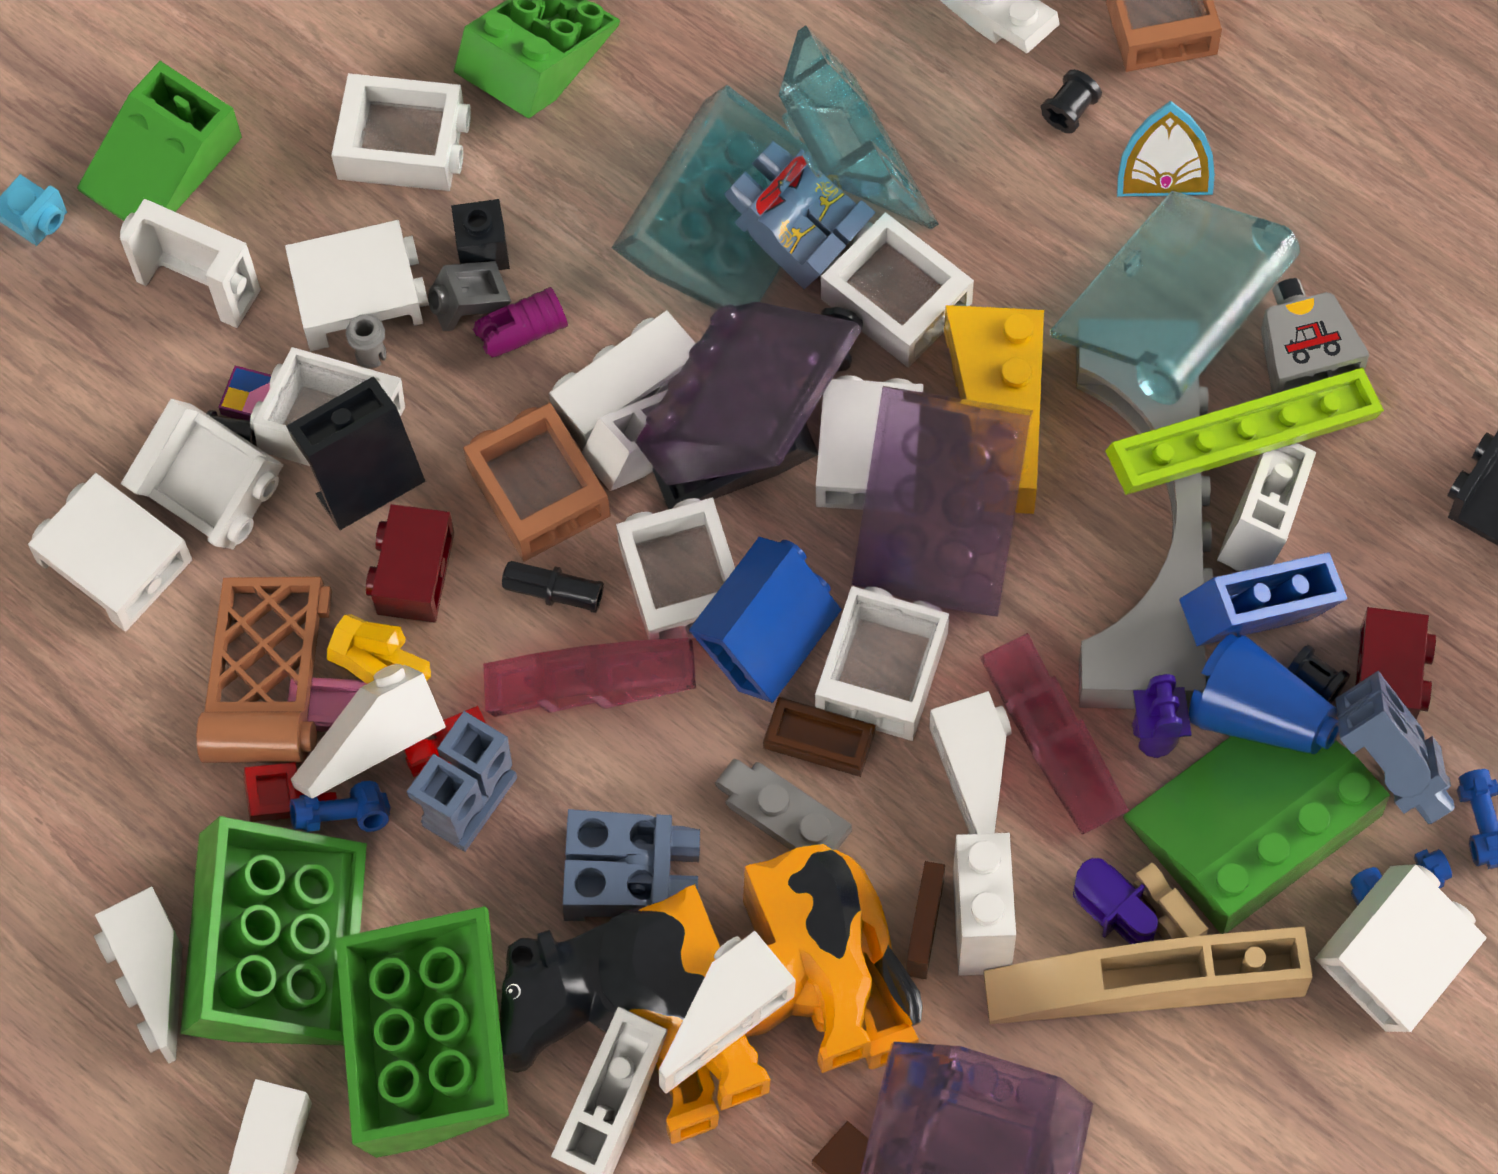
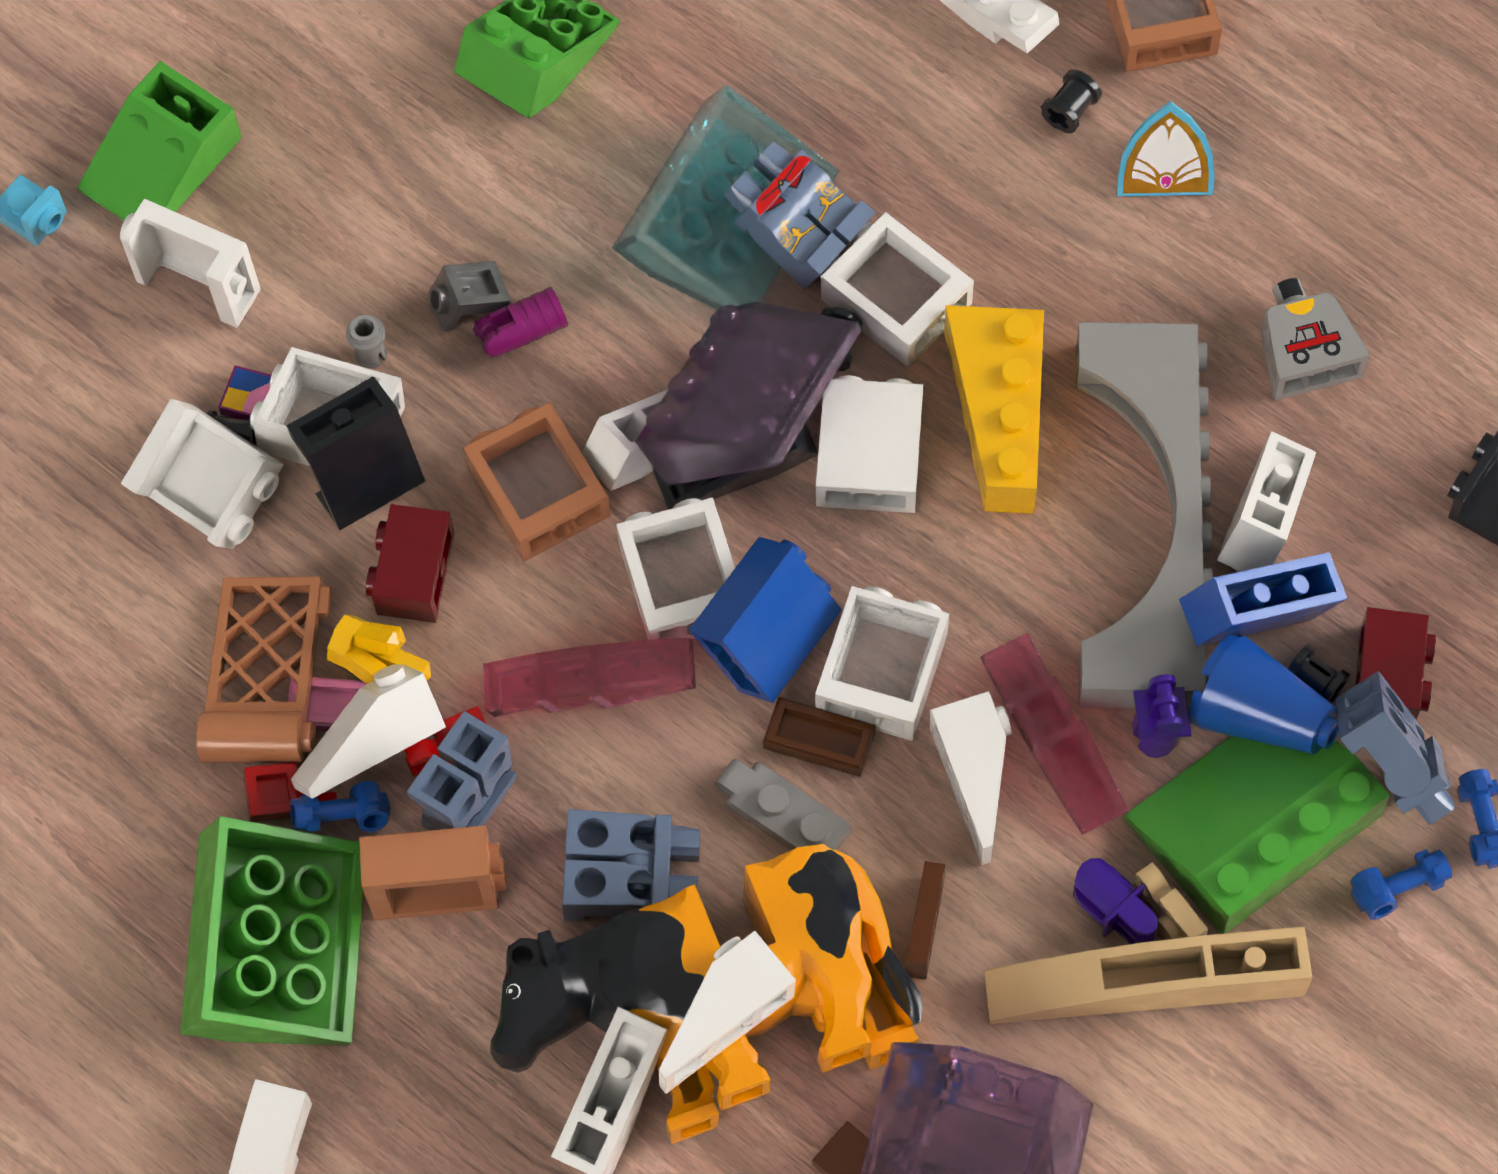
(110, 550): white panel -> none
(151, 959): white slope -> none
(355, 276): white panel -> none
(400, 132): white window -> none
(421, 1032): bright green slope -> none
(431, 872): none -> nougat window
(480, 233): black brick -> none
(552, 586): black axle -> none
(622, 375): white brick -> none
(845, 132): clear light blue slope -> none
(942, 499): slope -> none
(983, 902): white brick -> none
(1179, 291): clear light blue door -> none
(1243, 430): lime plate -> none
(1401, 947): white brick -> none

